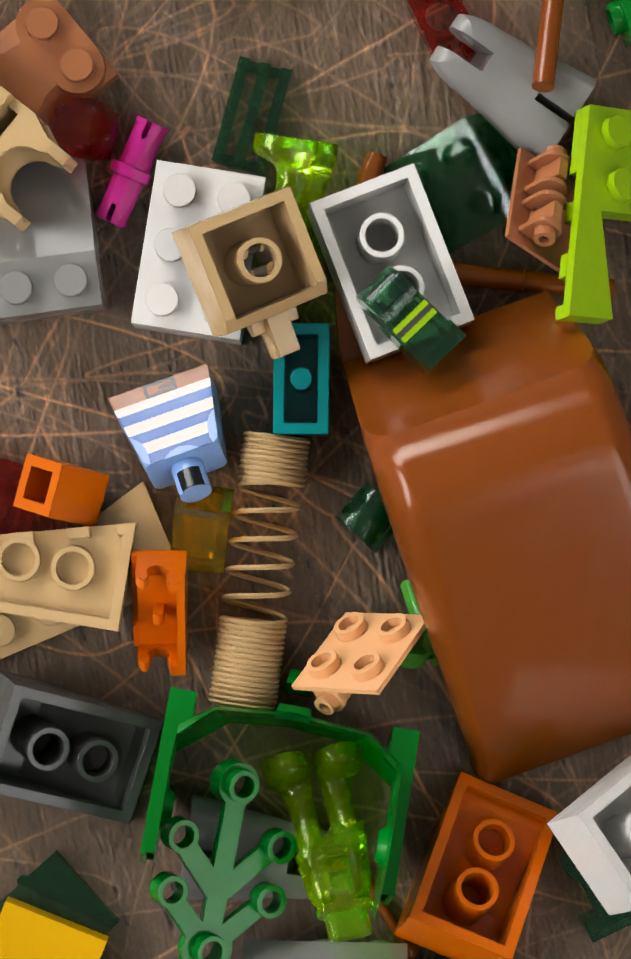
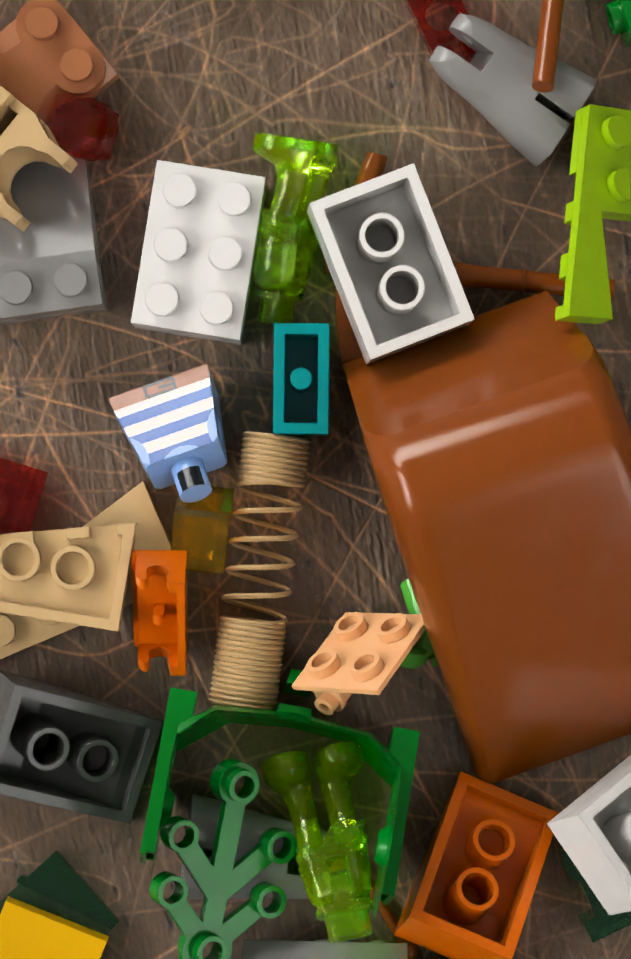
(61, 490): orange brick -> none
(131, 172): dark pink pin -> none
(263, 72): clear green tile -> none
(269, 293): tan hinge -> none
(367, 517): clear green leg -> none
(409, 319): clear green leg -> none
(465, 178): clear green bracket -> none
(540, 203): nougat hinge -> none

